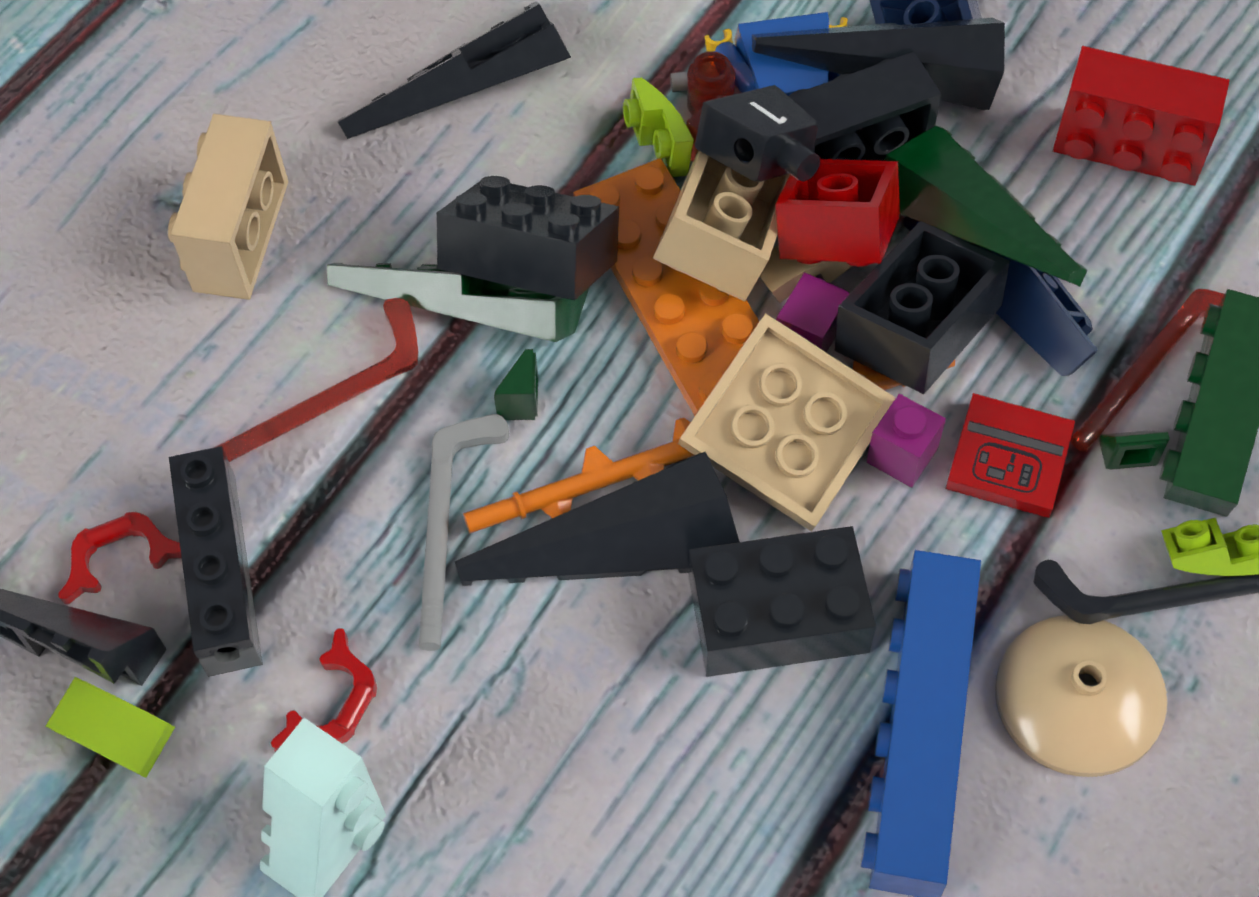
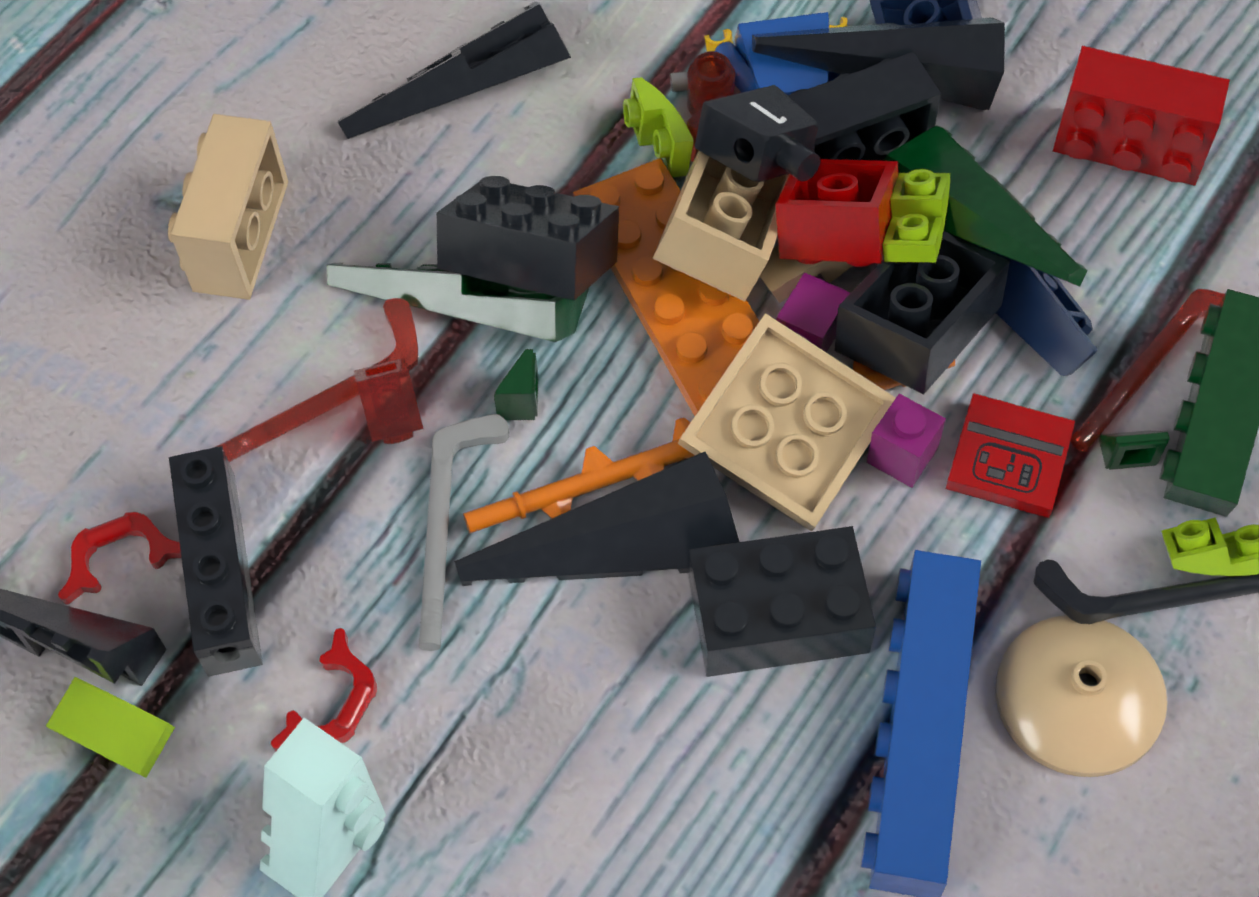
(389, 401): none -> clear red brick
(917, 217): none -> lime slope

